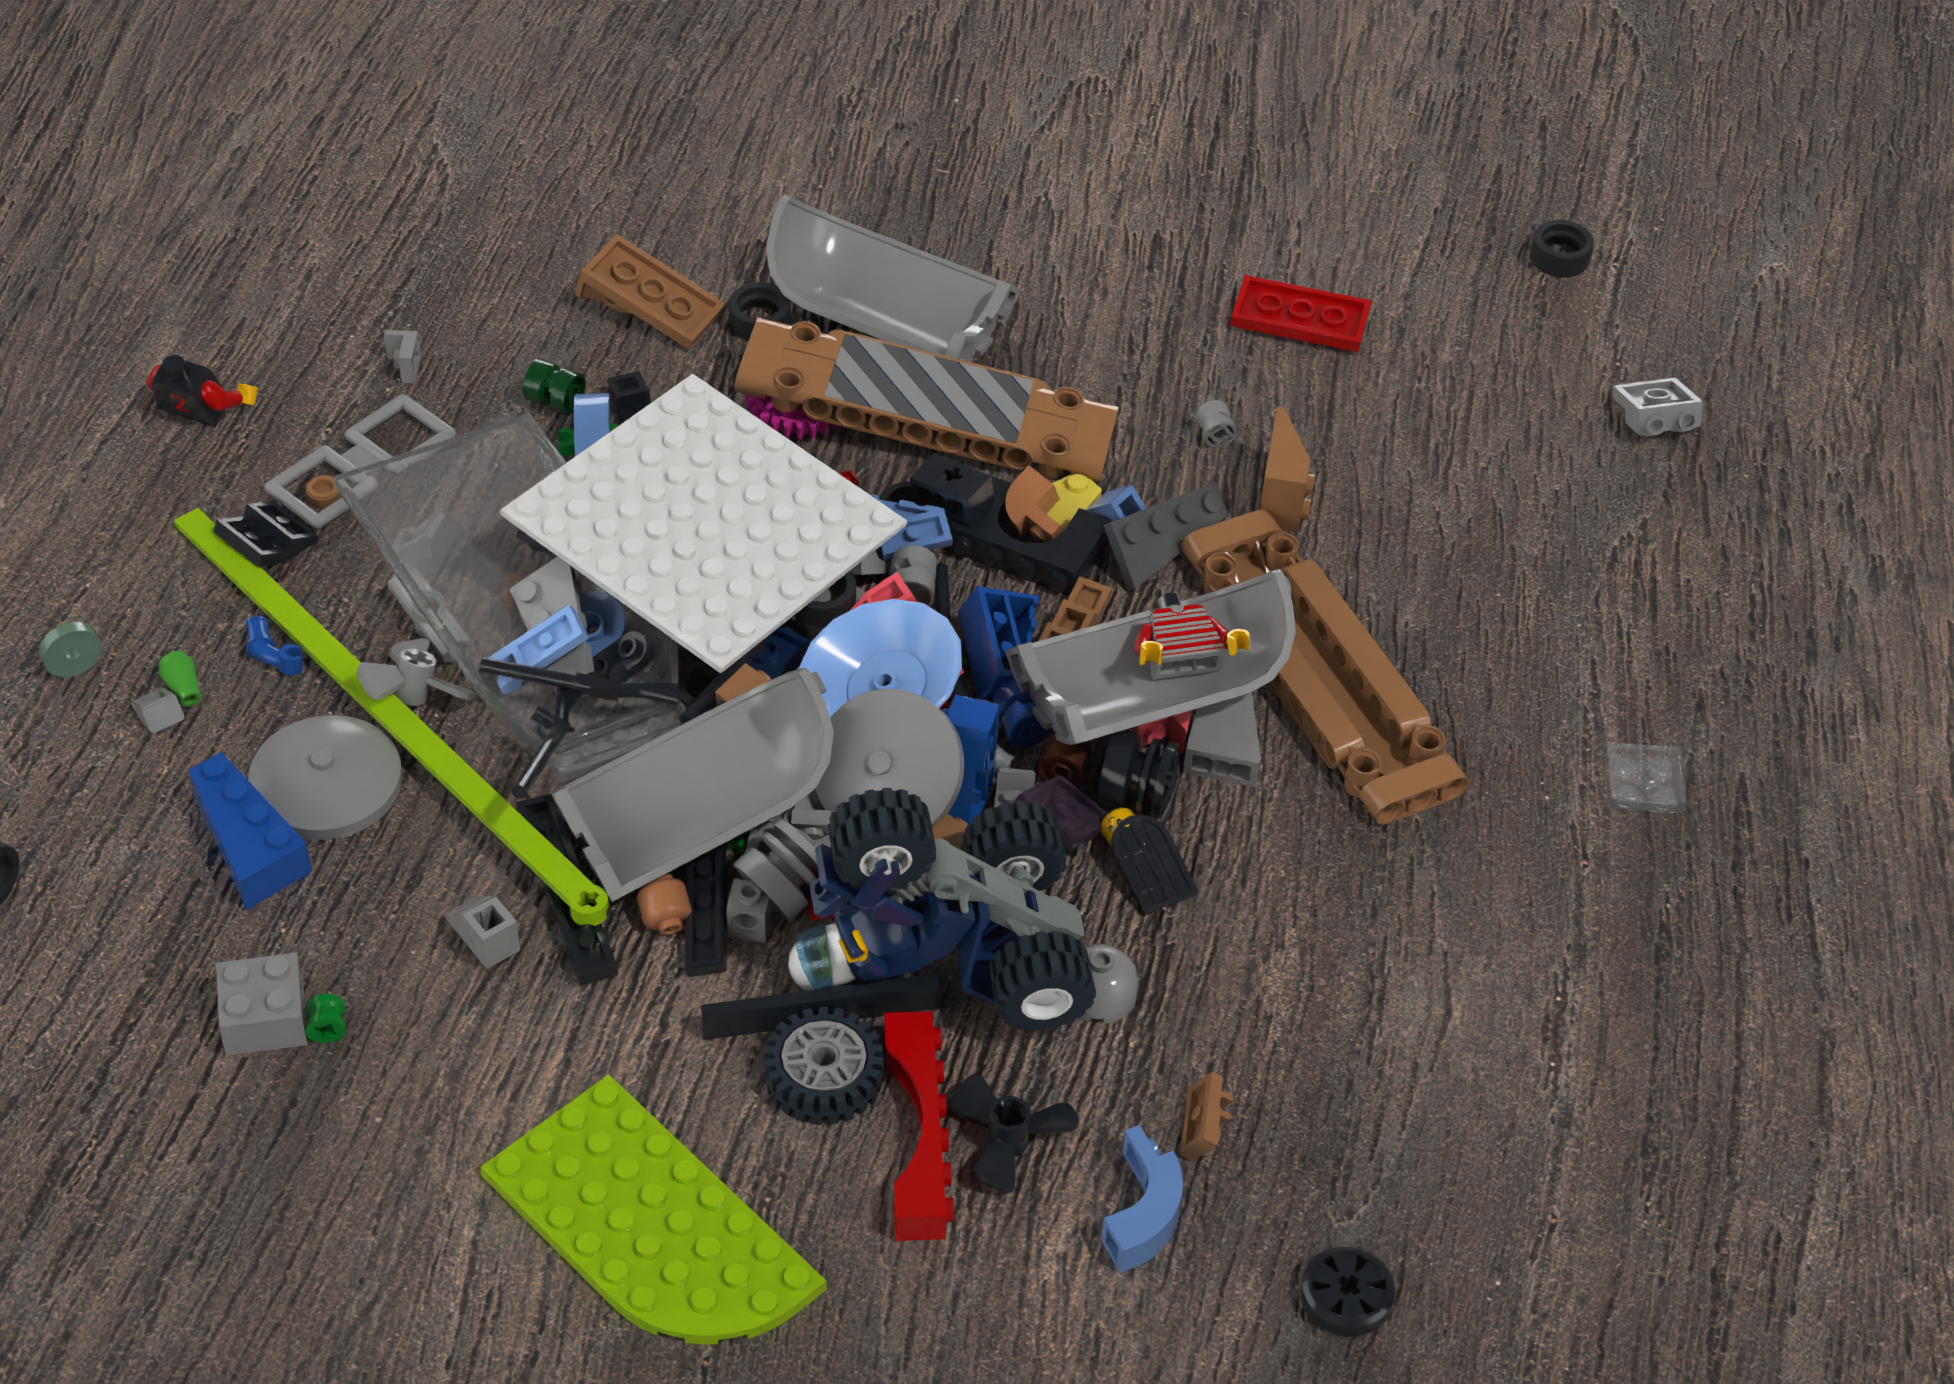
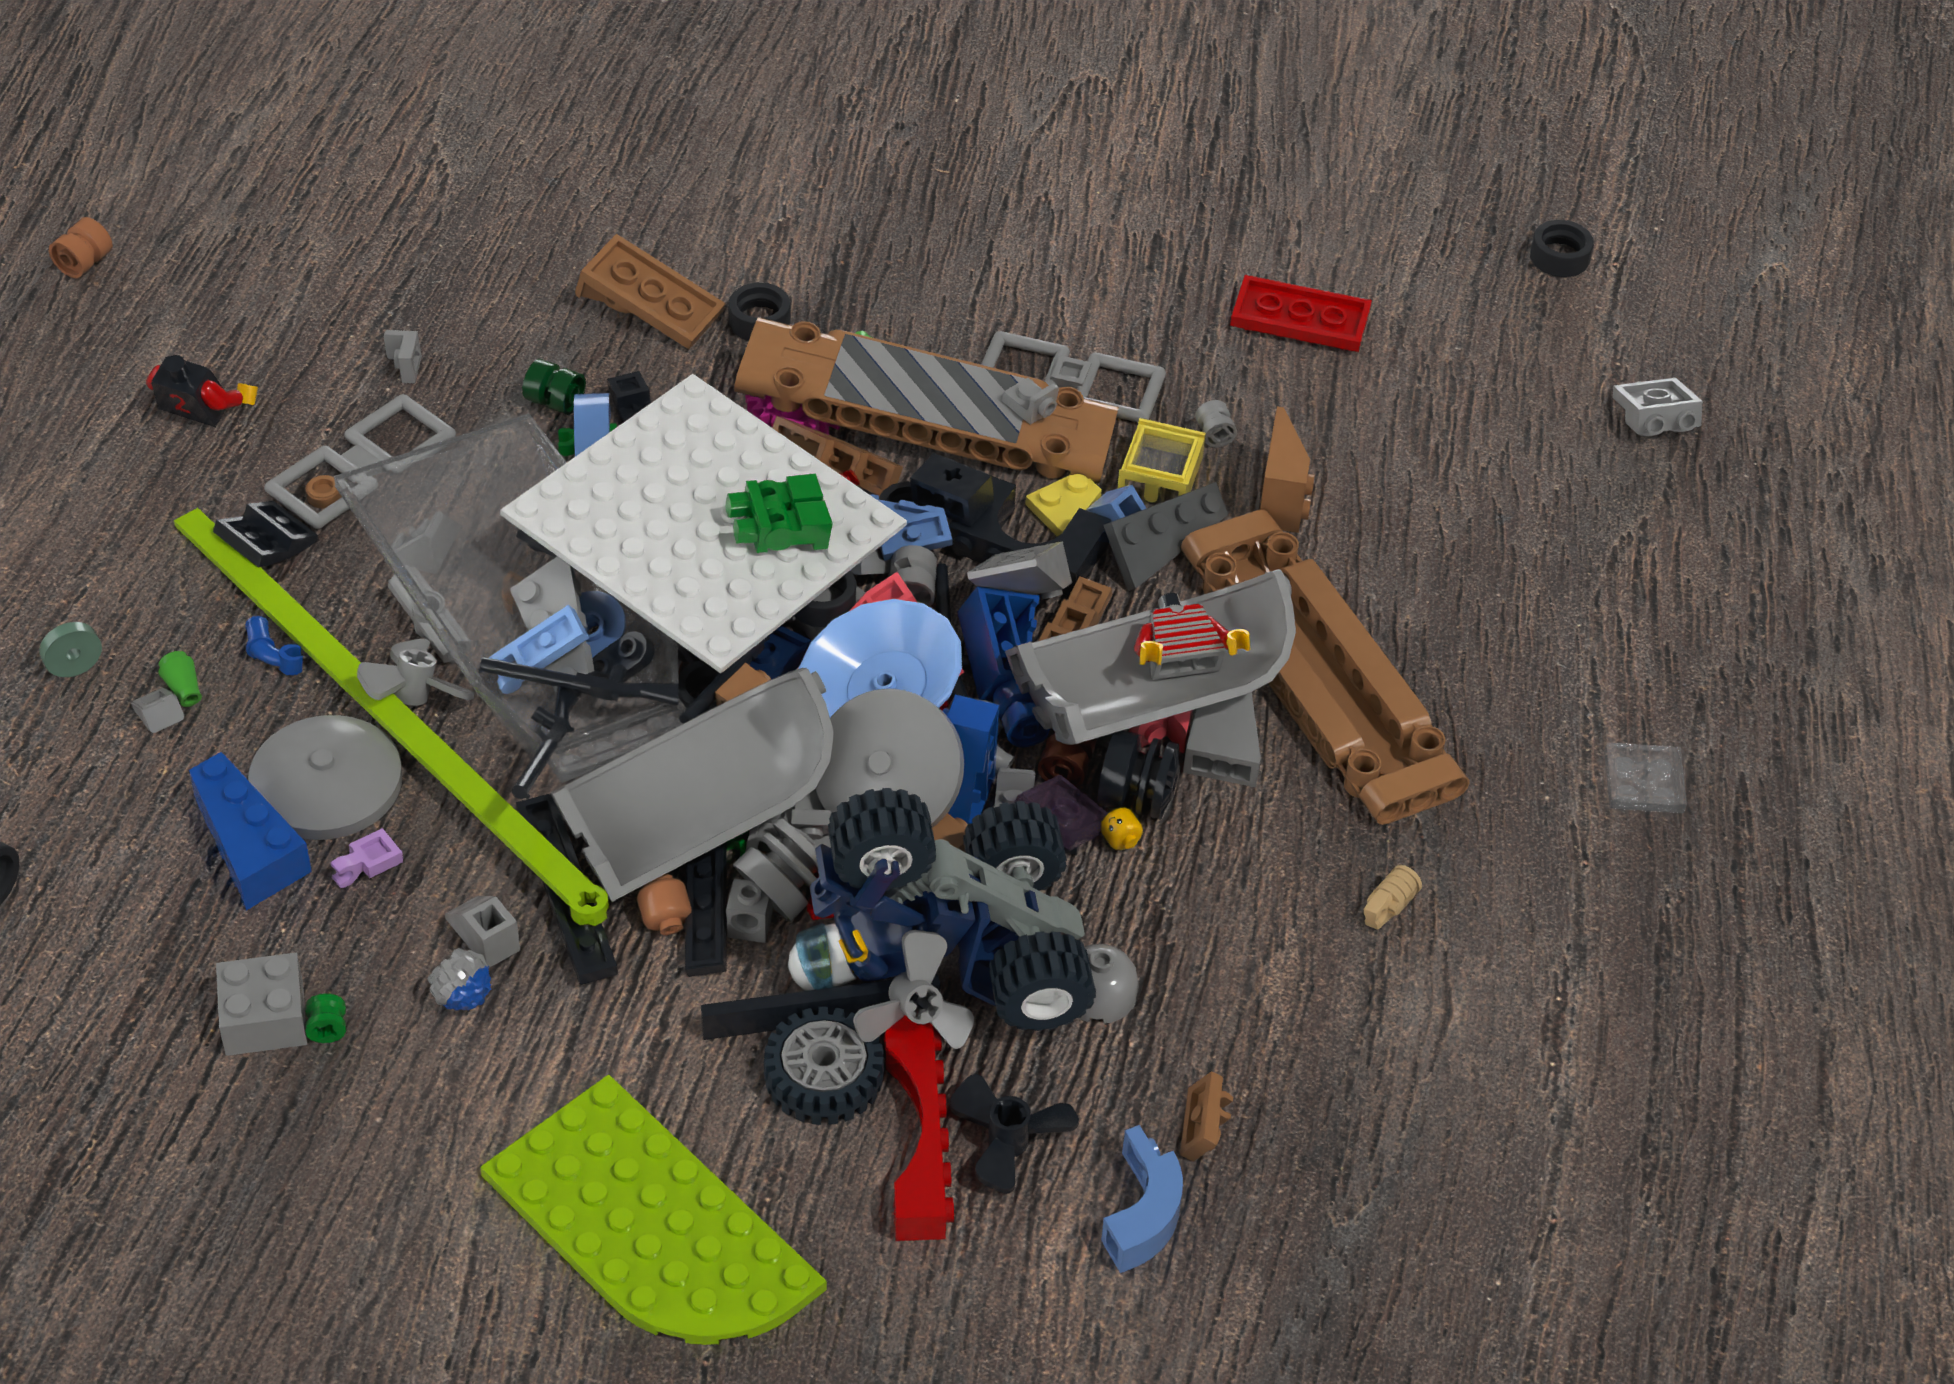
(81, 247): none -> nougat wheel
(368, 854): none -> lavender plate
(461, 981): none -> piece
(781, 514): none -> green hips
(871, 470): none -> medium nougat slope
(883, 284): light grey panel -> none
(922, 958): none -> light grey piece
(1026, 571): none -> light grey slope
(1028, 504): nougat brick -> none
(1030, 400): none -> light grey bracket
(1081, 374): none -> light grey bar
(1151, 864): black window -> none
(1162, 458): none -> light yellow window
(1351, 1313): black wheel -> none
(1391, 896): none -> tan hinge

